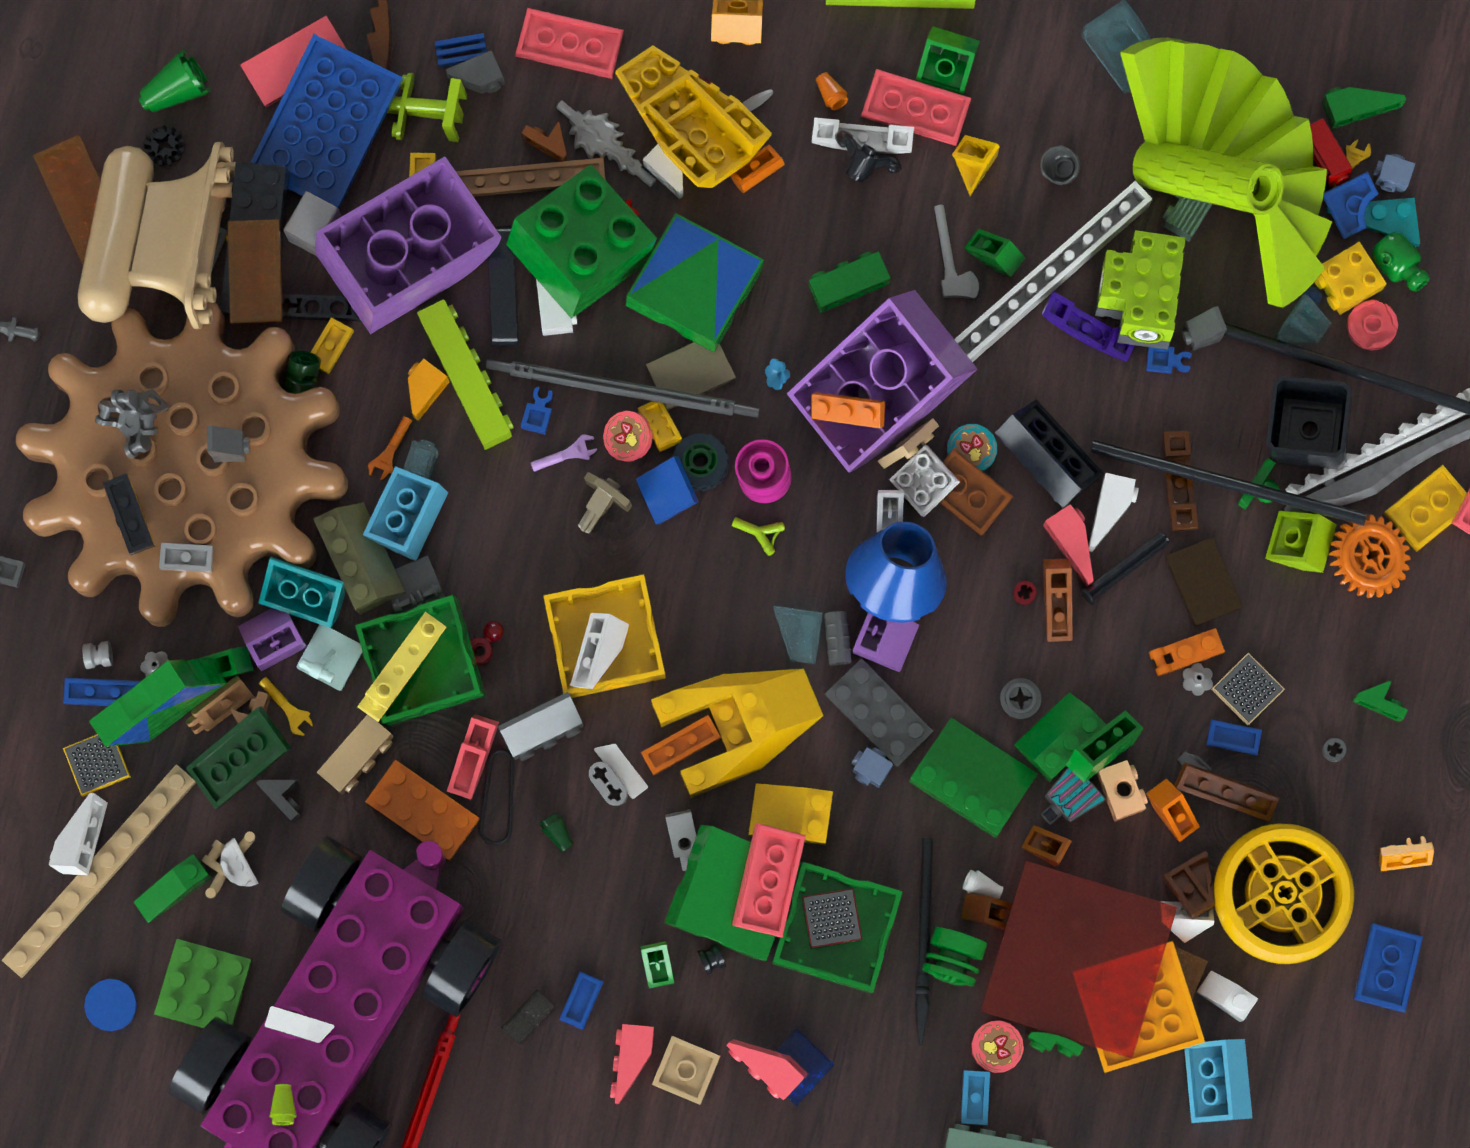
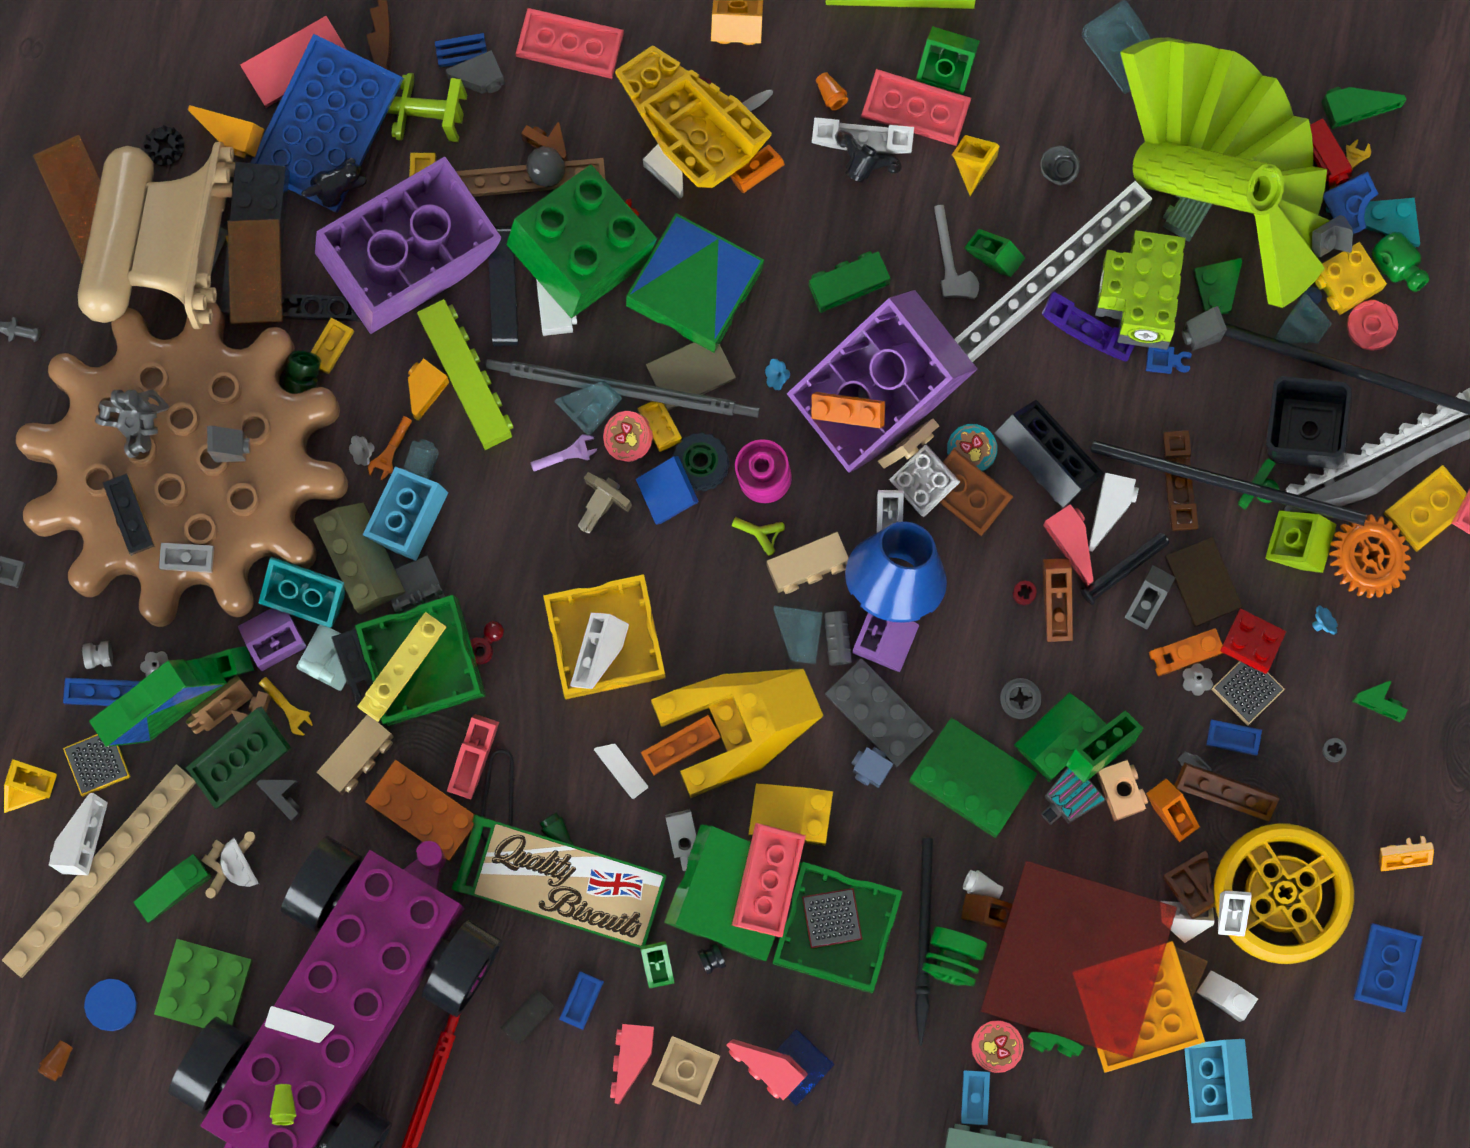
(26, 785): none -> yellow slope
(55, 1062): none -> dark orange cone
(174, 84): green cone -> none
(233, 132): none -> light orange slope
(309, 216): light grey piece -> none
(333, 183): none -> black animal
(352, 661): none -> black hinge
(361, 450): none -> light grey plant
(537, 415): blue plate -> none
(541, 727): slope -> none
(545, 166): none -> dark grey hair
(562, 882): none -> flag
(589, 405): none -> clear light blue wing
(599, 137): light grey piece -> none
(612, 780): light grey beam -> none
(808, 563): none -> tan brick
(1046, 845): dark orange slope -> none
(1150, 597): none -> dark grey slope
(1218, 284): none -> green wing
(1233, 912): none -> white slope
(1253, 641): none -> red plate
(1324, 621): none -> dark azure plant
(1332, 235): none -> dark grey slope
(1393, 173): sand blue brick -> none

